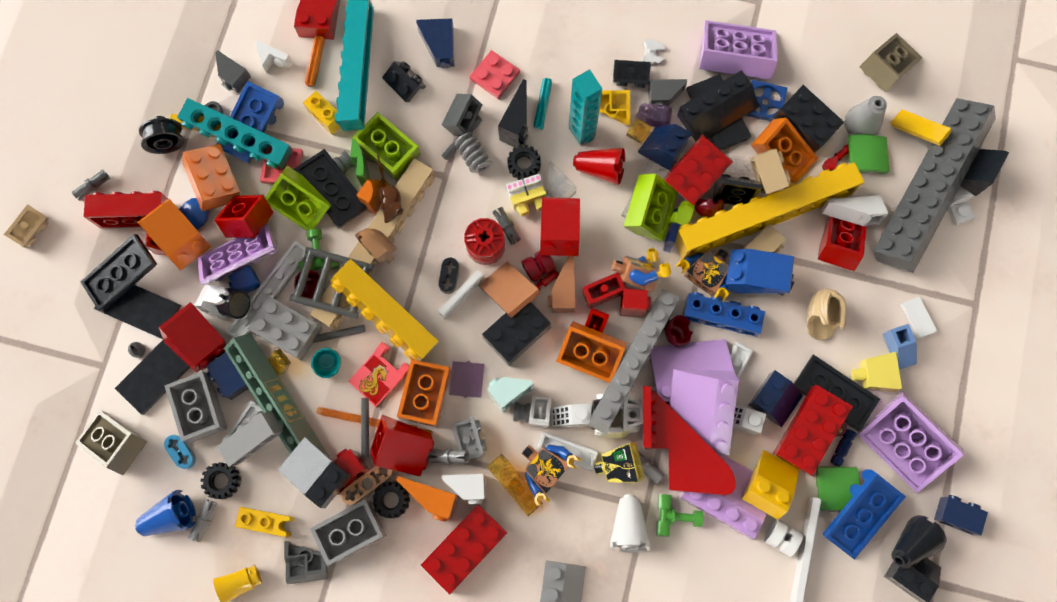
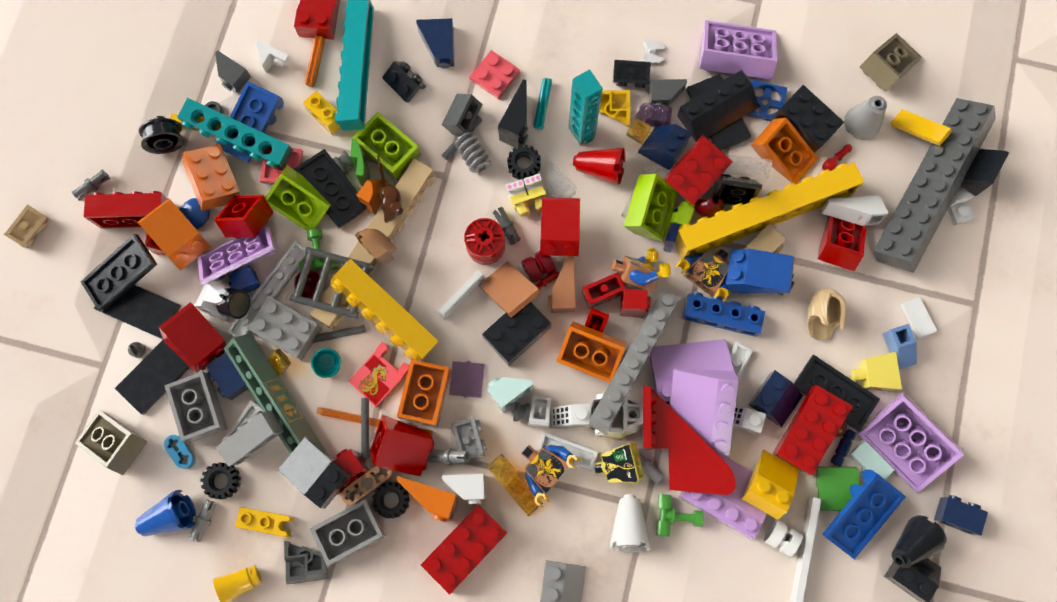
(444, 275): black beam -> none
(678, 331): dark red hair -> none
(769, 171): tan brick -> none
(869, 153): bright green slope -> none
(870, 459): none -> light aqua tile

